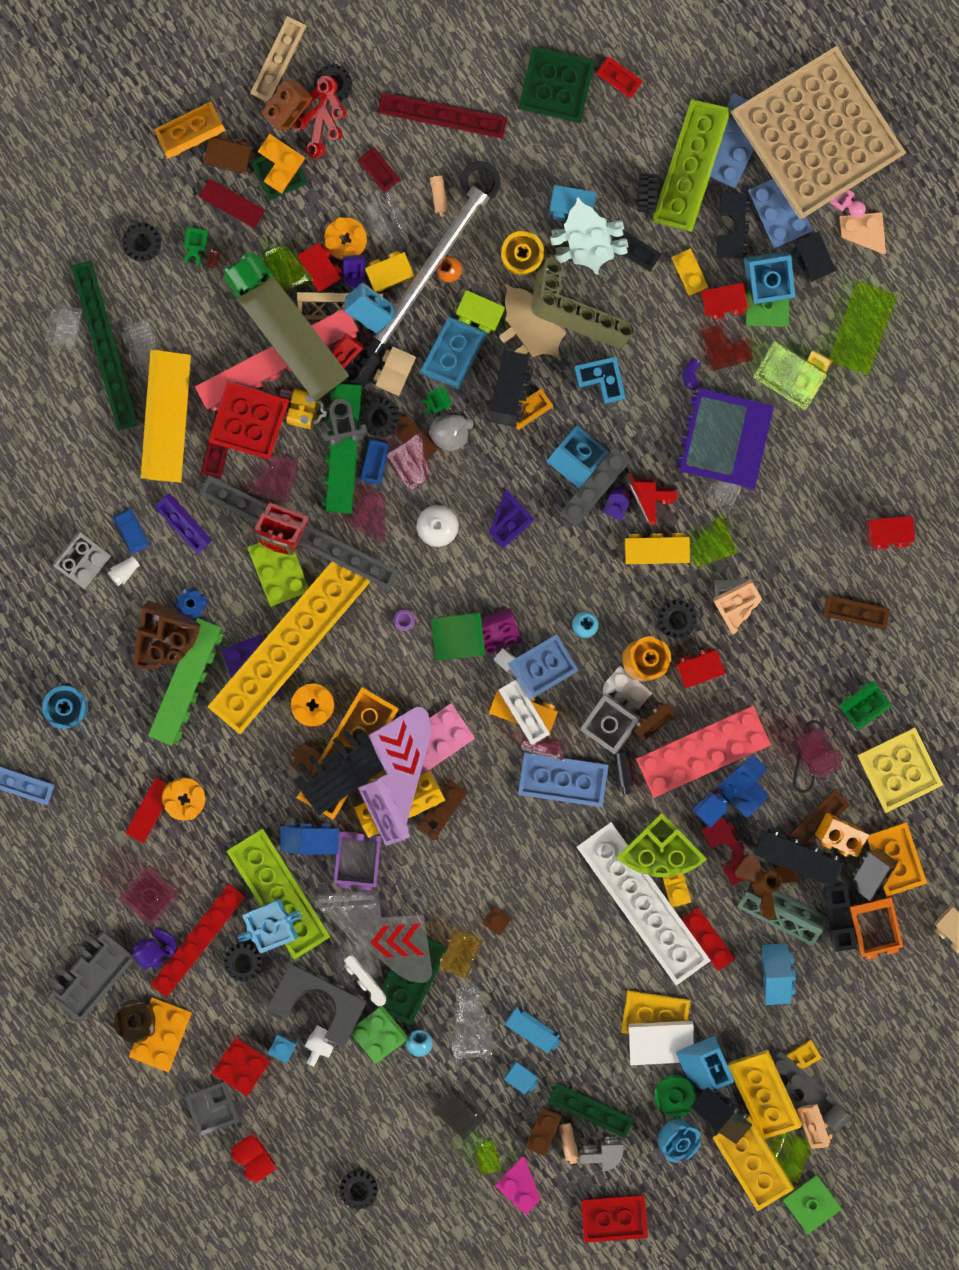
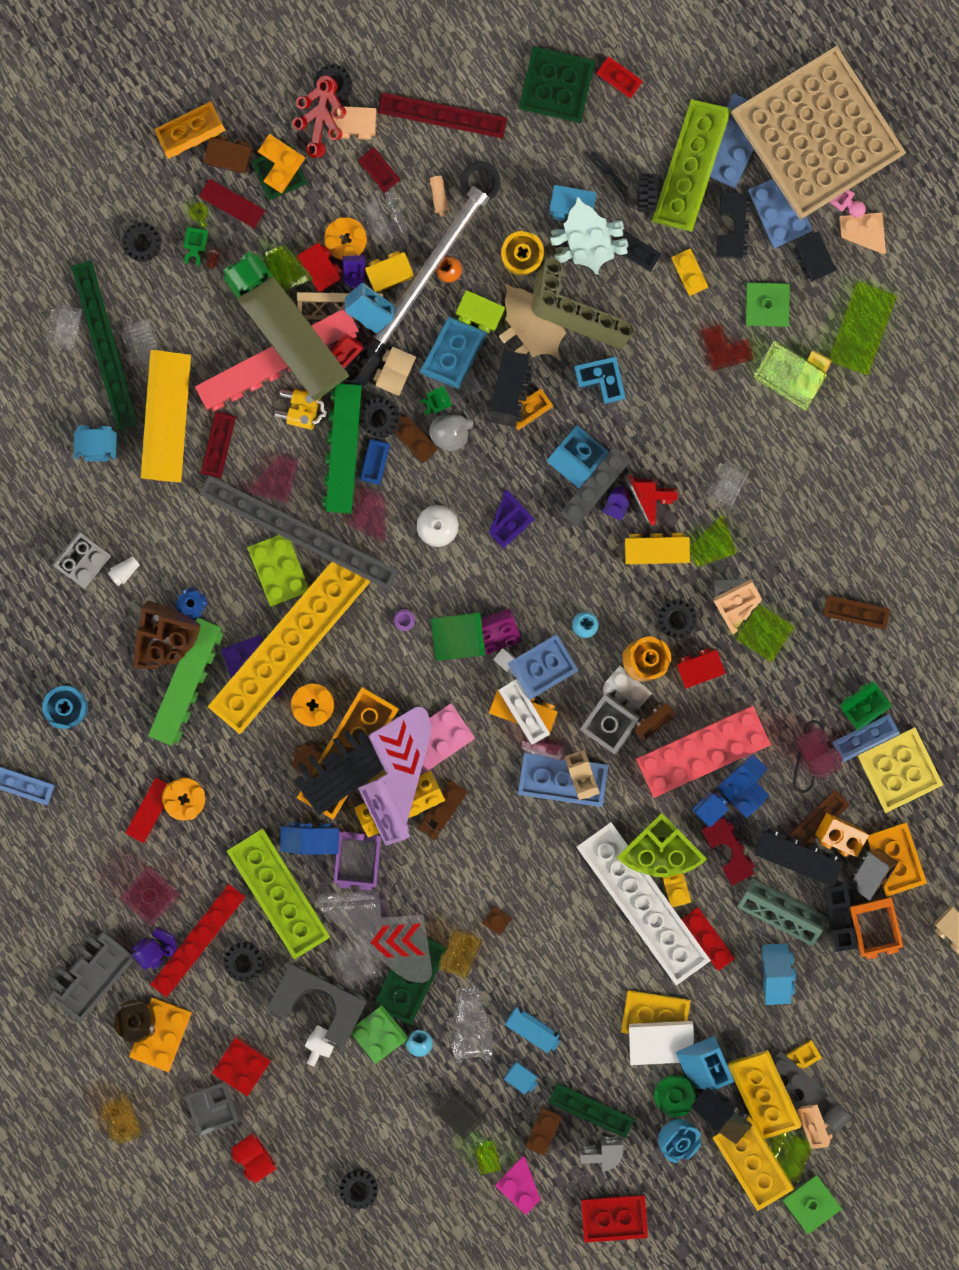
(95, 443): none -> dark azure brick
(121, 1120): none -> clear yellow brick
(131, 530): blue tile -> none
(183, 523): dark purple plate -> none
(199, 217): none -> clear neon green piece
(248, 420): red plate -> none
(269, 926): dark azure plate -> none
(278, 59): tan plate -> none
(280, 529): red piece -> none
(282, 1047): dark azure brick -> none
(286, 105): dark orange brick -> none
(343, 425): dark grey pin -> none
(357, 122): none -> light nougat brick
(366, 981): white hinge -> none
(410, 461): clear pink wing -> none
(569, 1145): light nougat piece -> none
(581, 775): none -> tan brick
(605, 168): none -> black piece
(623, 772): black cylinder -> none
(689, 376): dark purple arm -> none
(725, 438): panel -> none
(726, 300): red brick -> none
(764, 883): reddish brown piece -> none
(765, 632): none -> clear neon green plate
(770, 277): dark azure slope -> none
(866, 738): none -> medium blue plate
(890, 531): red brick -> none

